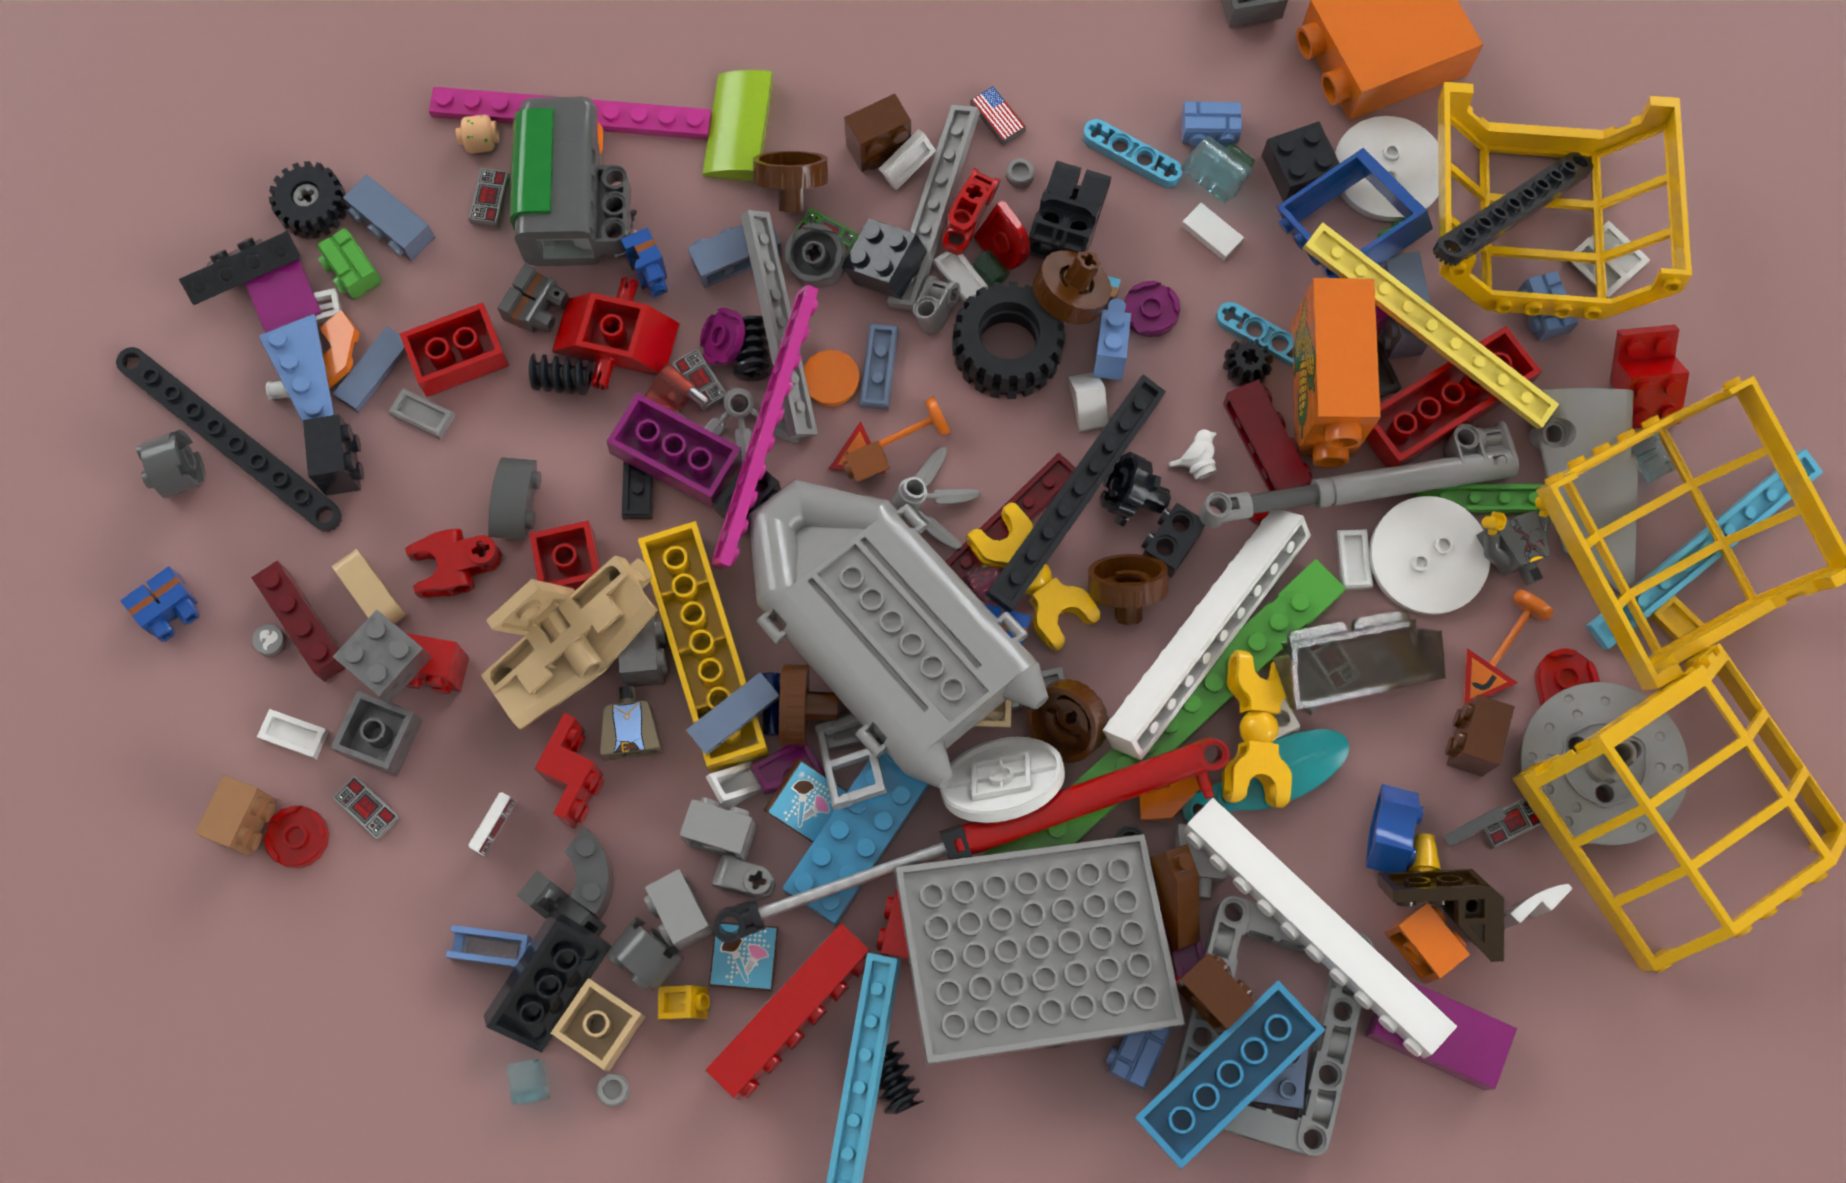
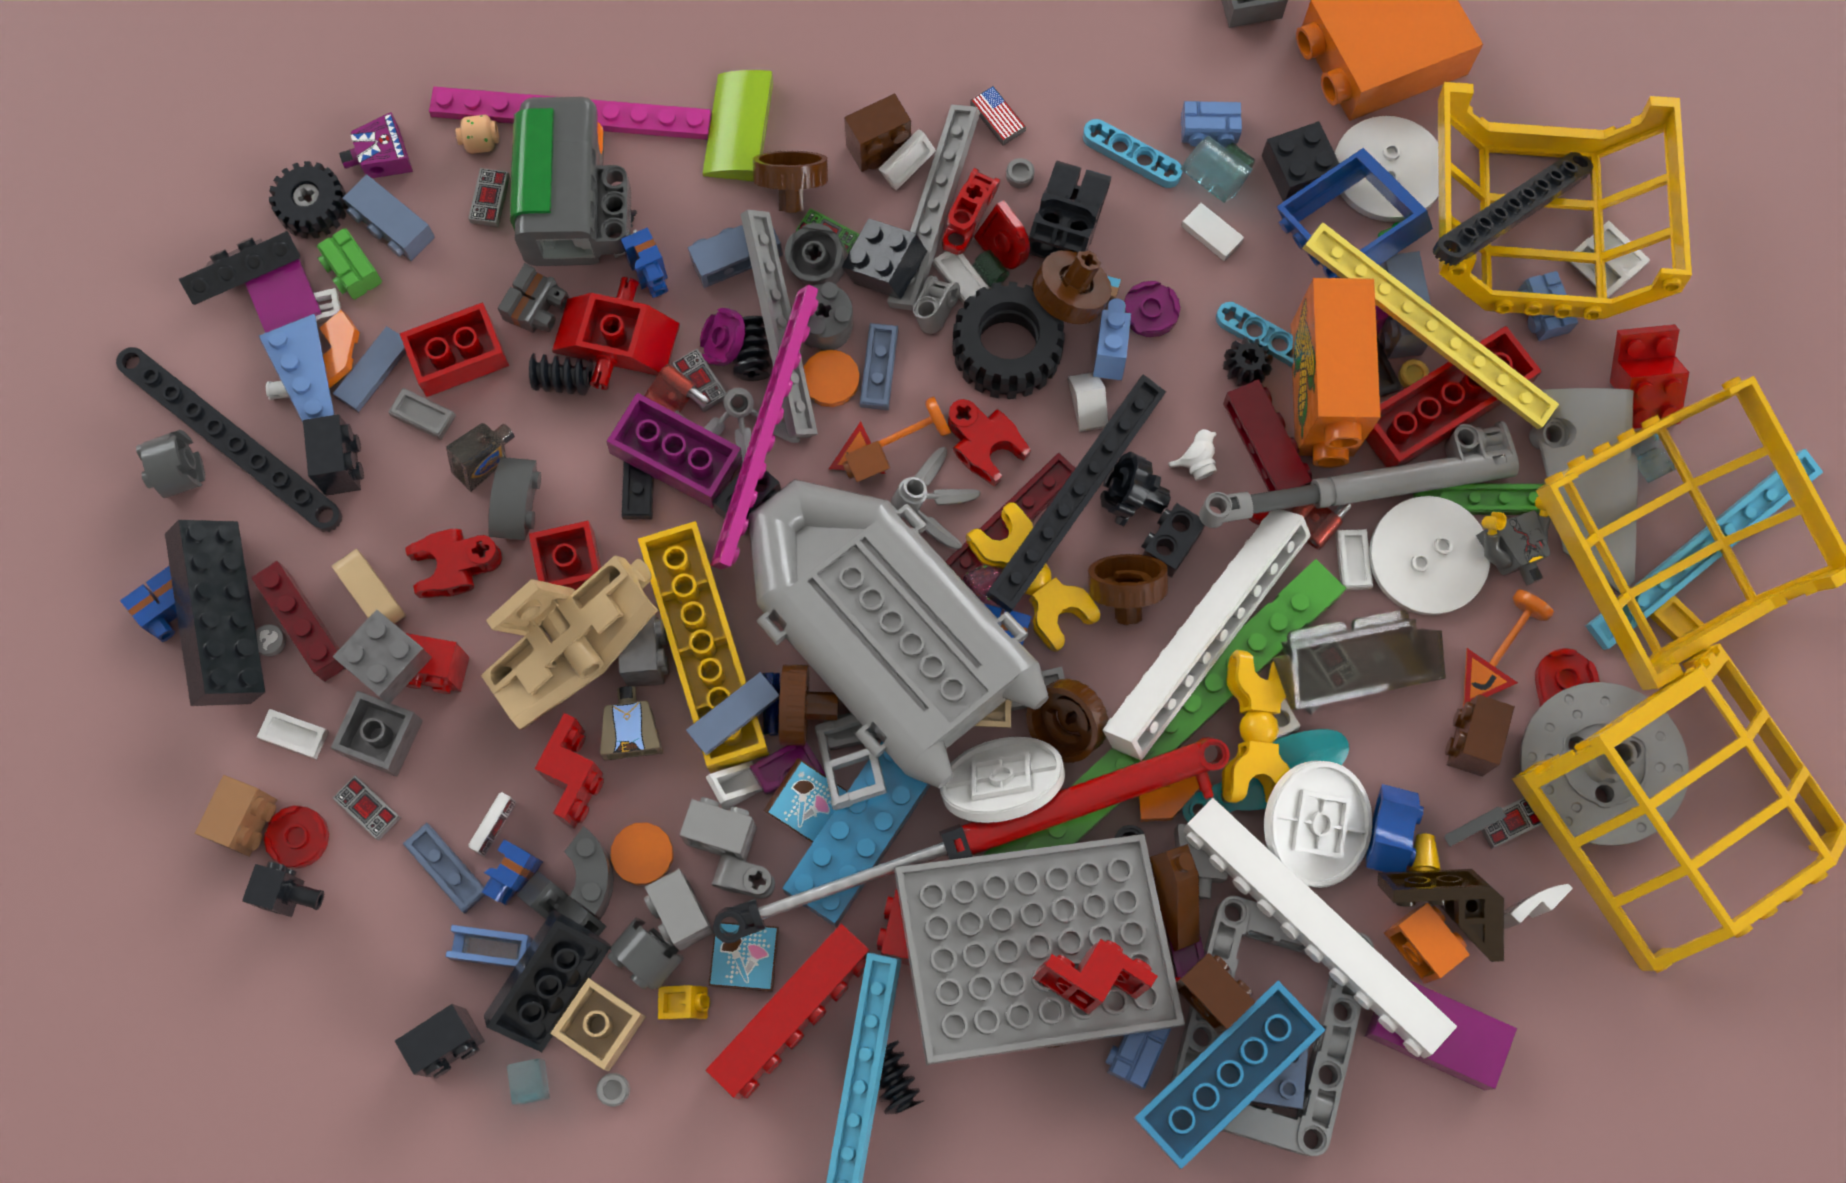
(214, 613): none -> black brick
(279, 891): none -> black brick
(378, 149): none -> magenta torso
(440, 1041): none -> black brick
(445, 867): none -> sand blue tile
(478, 453): none -> clear smoke torso
(511, 874): none -> blue hips
(641, 853): none -> orange tile
(837, 326): none -> dark grey brick
(983, 436): none -> red piece
(1096, 974): none -> red bracket
(1319, 822): none -> white plate
(1321, 522): none -> clear red piece
(1411, 372): none -> light yellow tile

